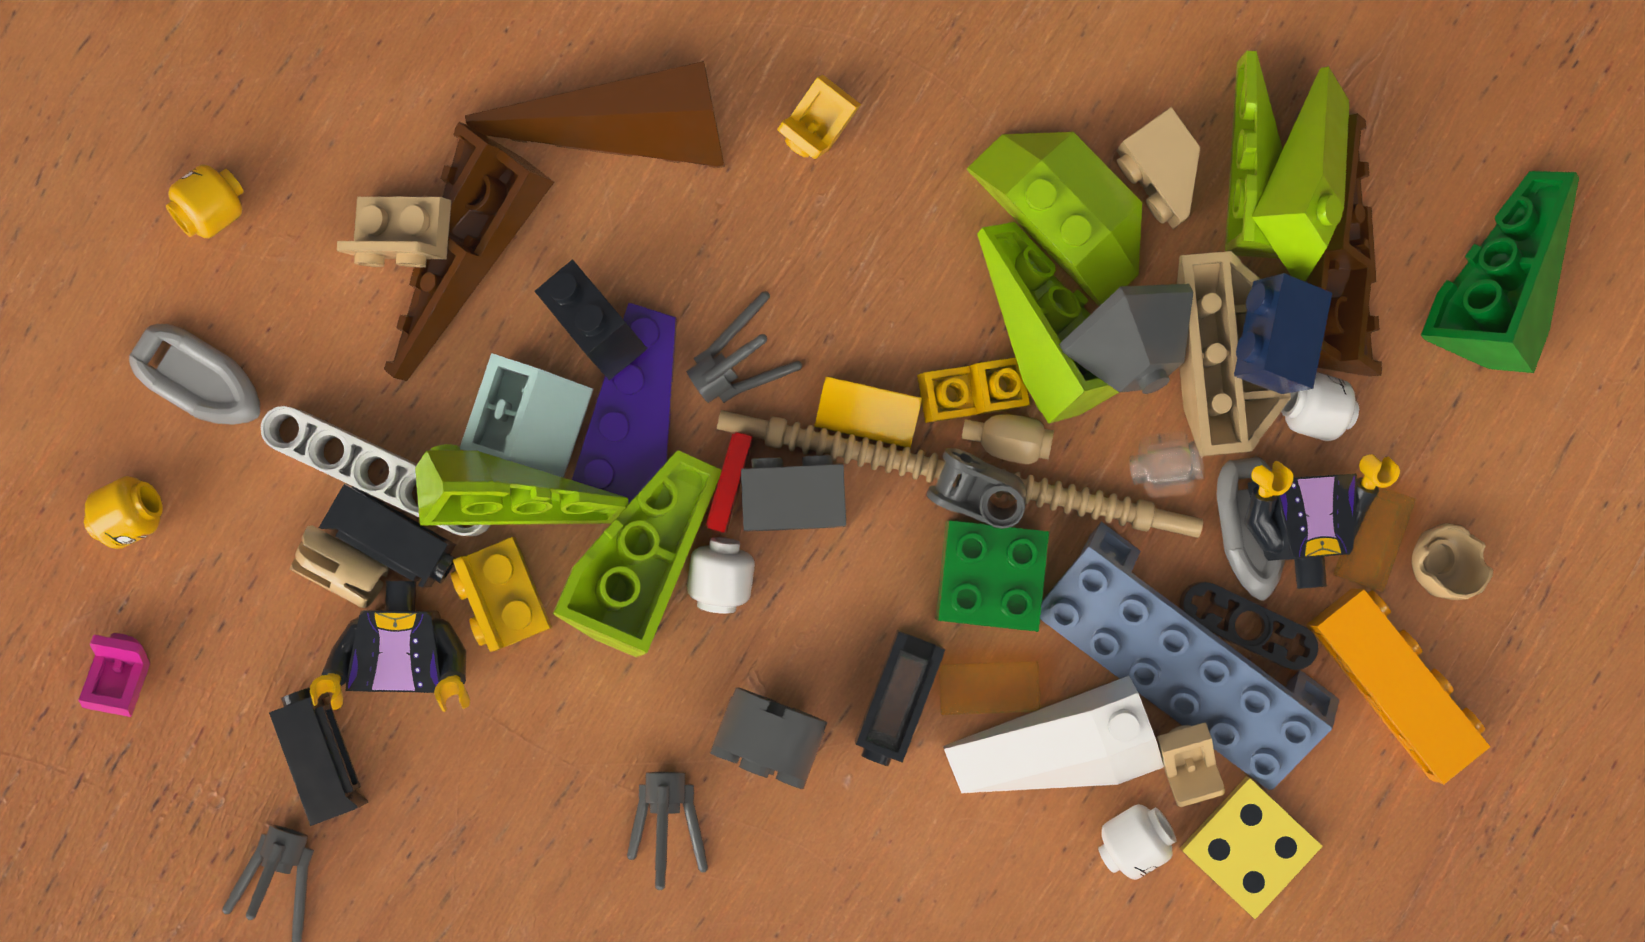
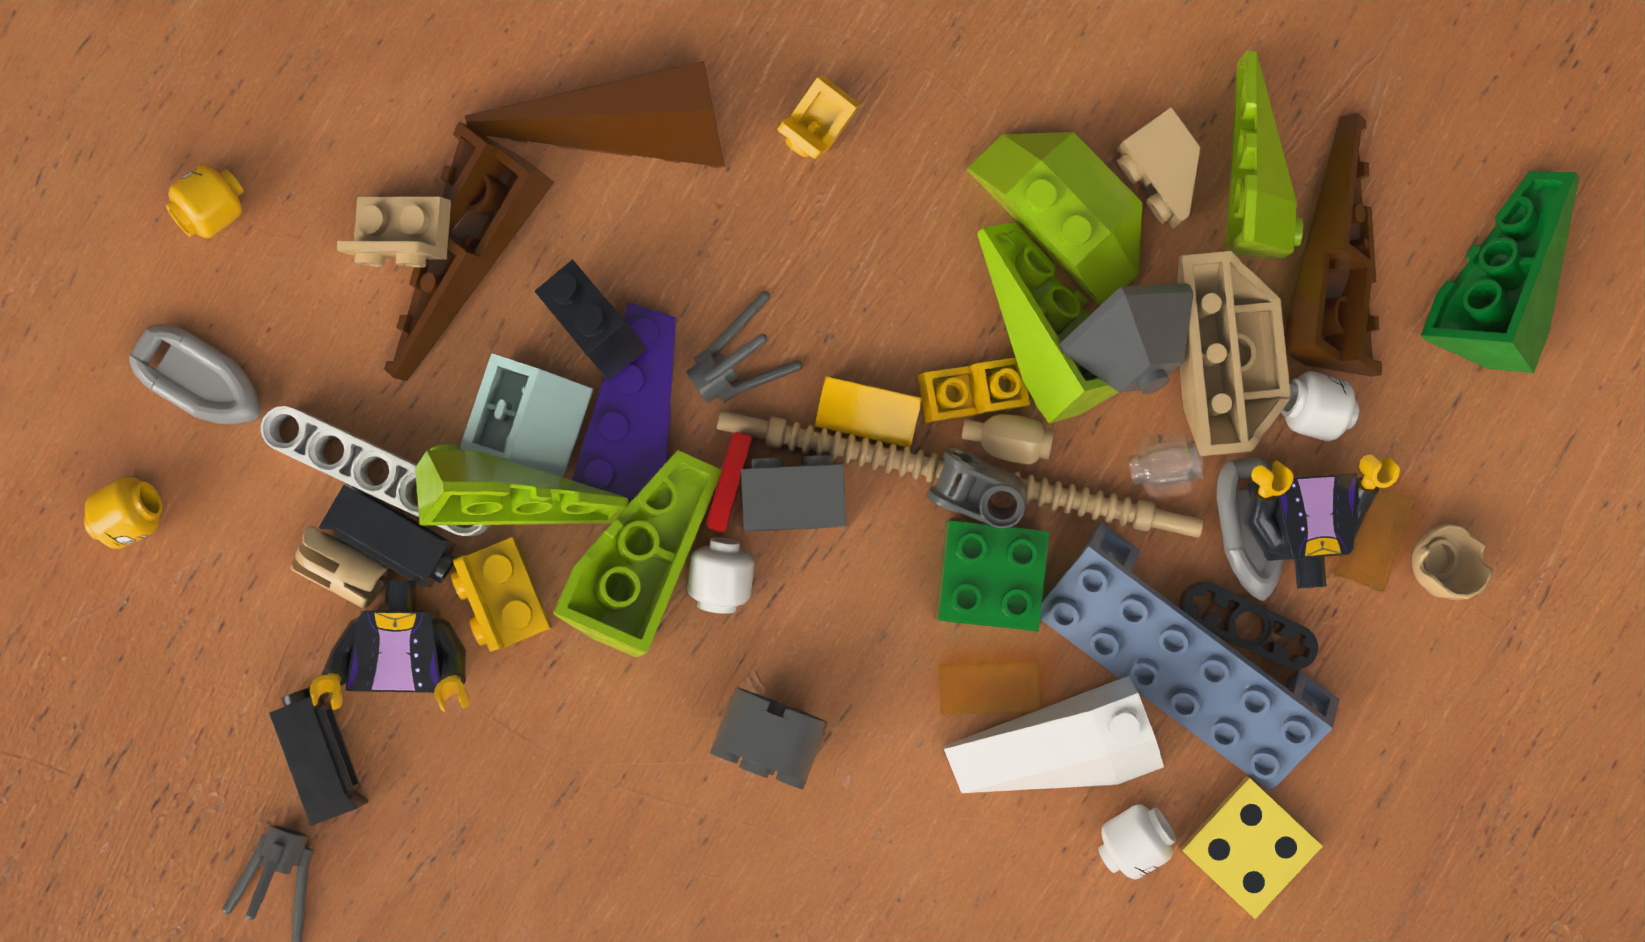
(115, 675): dark pink bracket -> none
(664, 794): dark grey plant -> none
(898, 698): window -> none
(1190, 764): tan bracket -> none
(1282, 334): dark blue brick -> none
(1309, 179): lime wedge -> none
(1399, 685): light orange brick -> none

